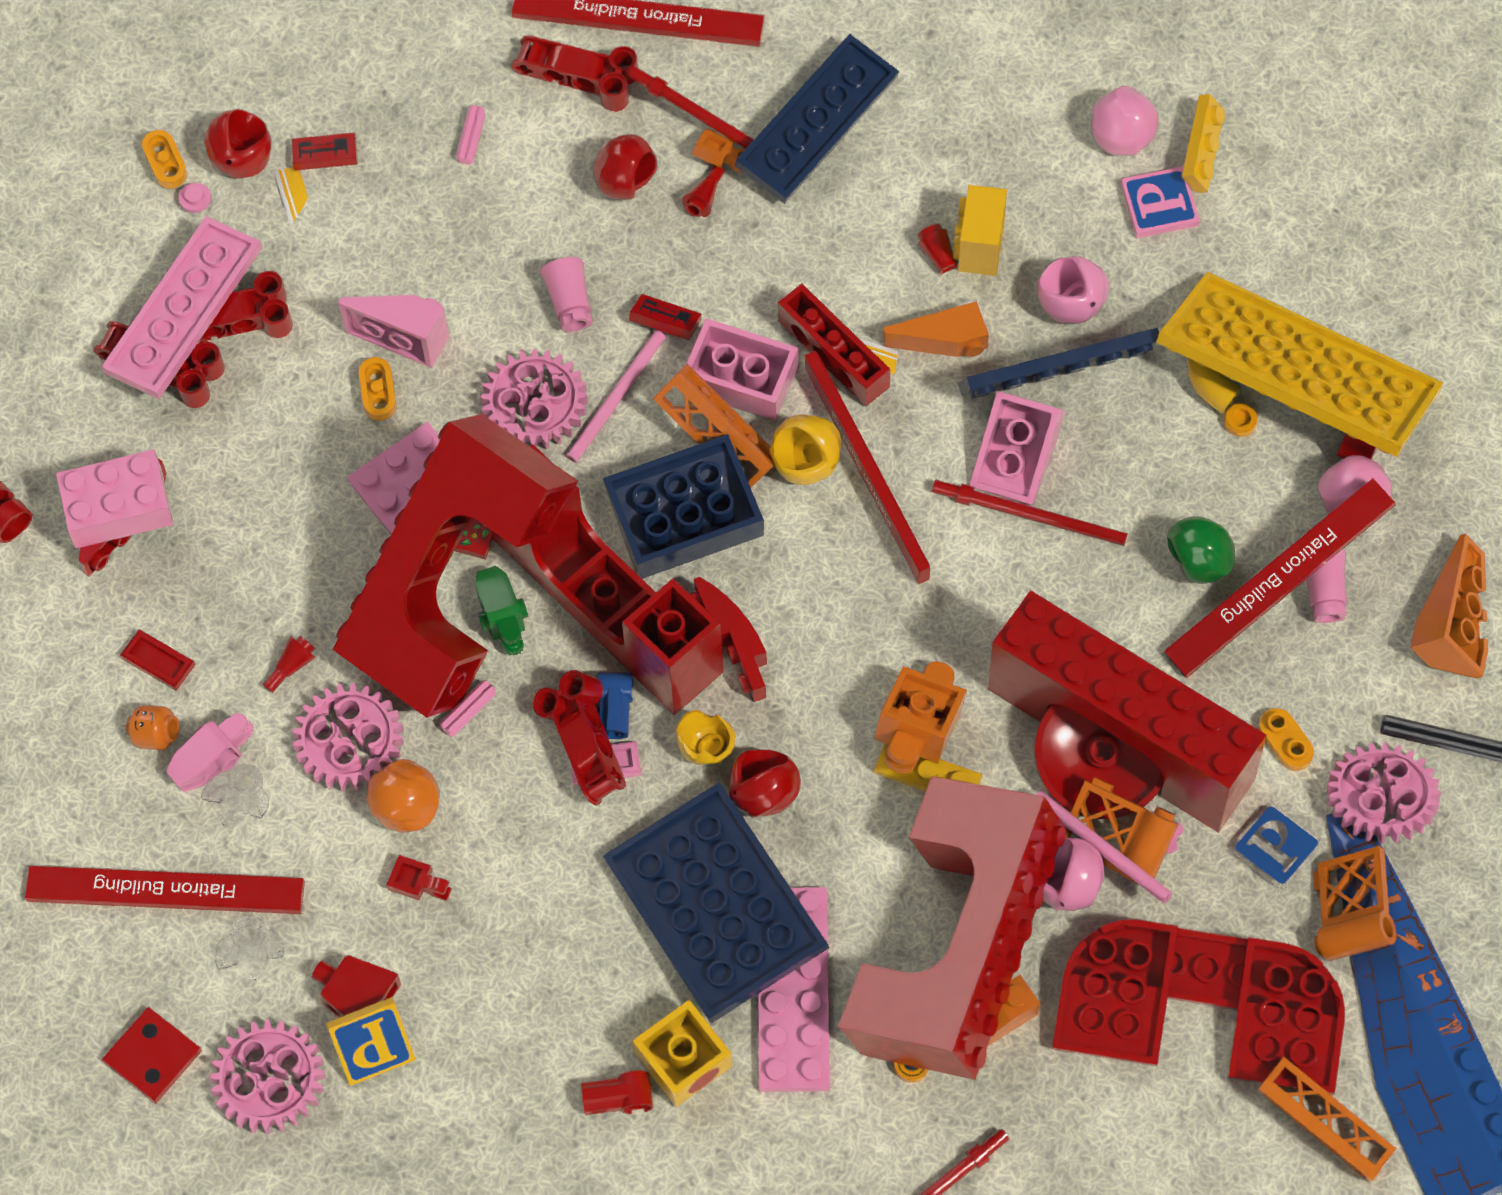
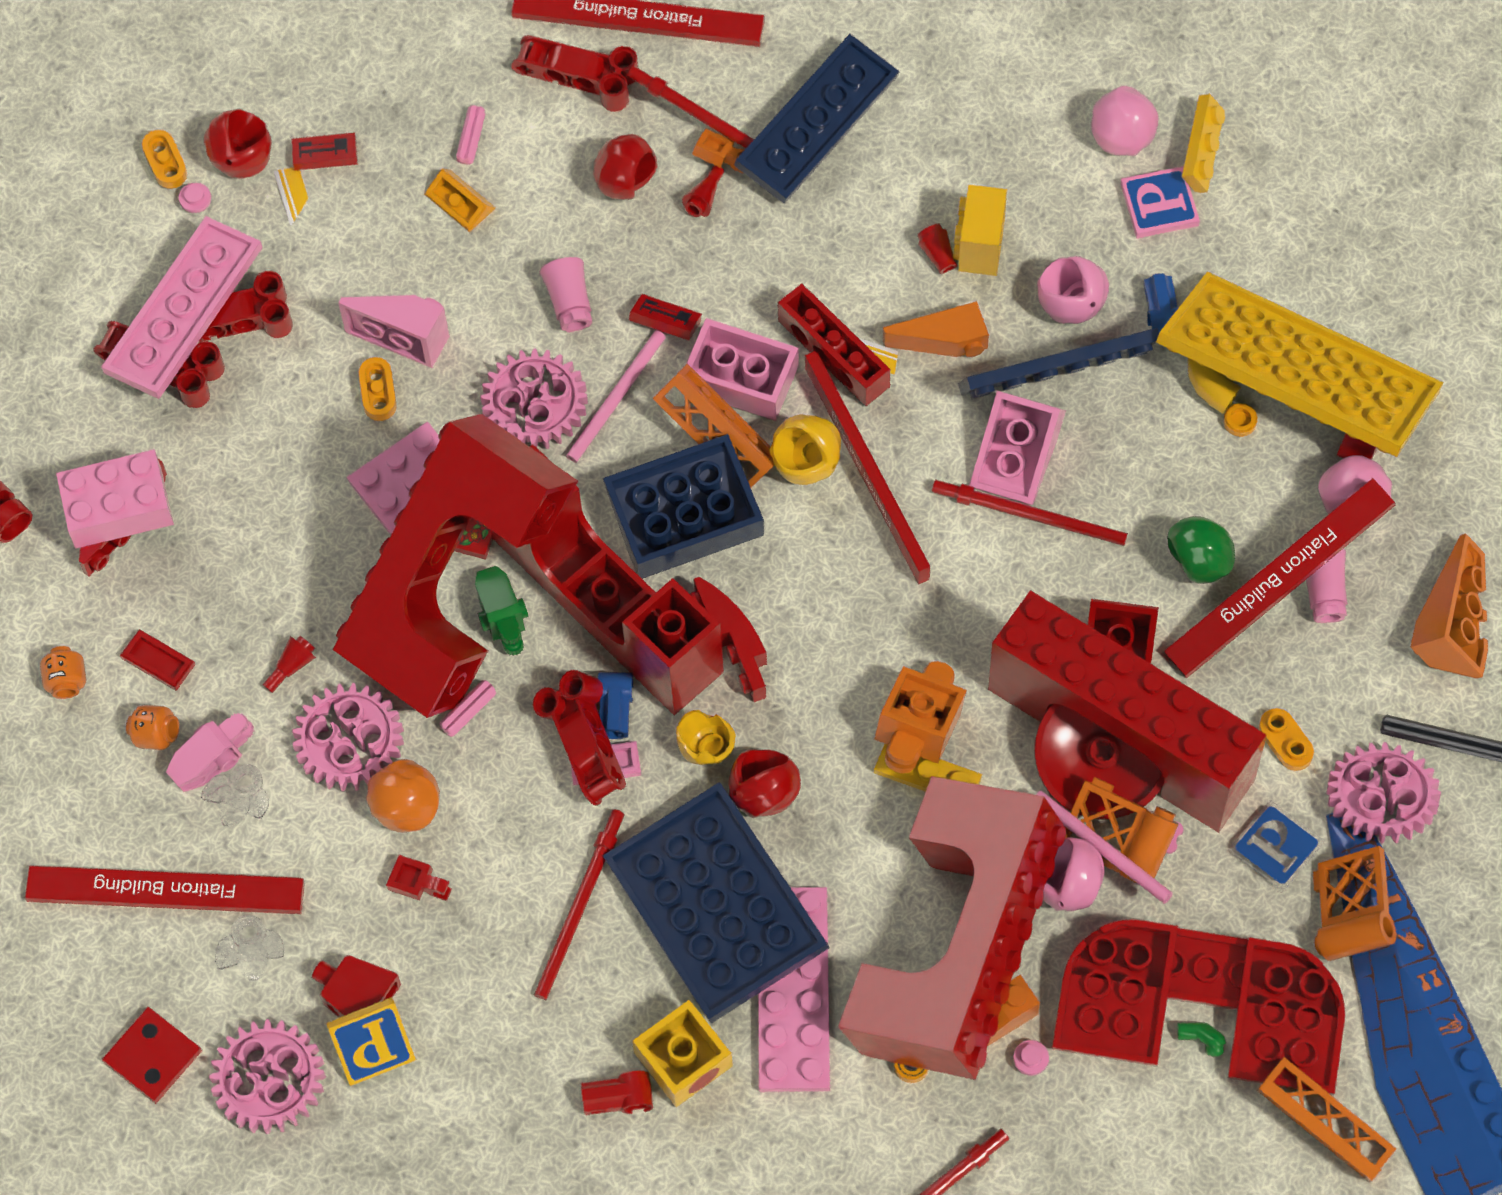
(63, 672): none -> orange head
(458, 199): none -> light orange slope
(604, 843): none -> red bar
(1031, 1057): none -> bright pink plate
(1126, 624): none -> red slope
(1160, 300): none -> blue piece
(1205, 1033): none -> green arm

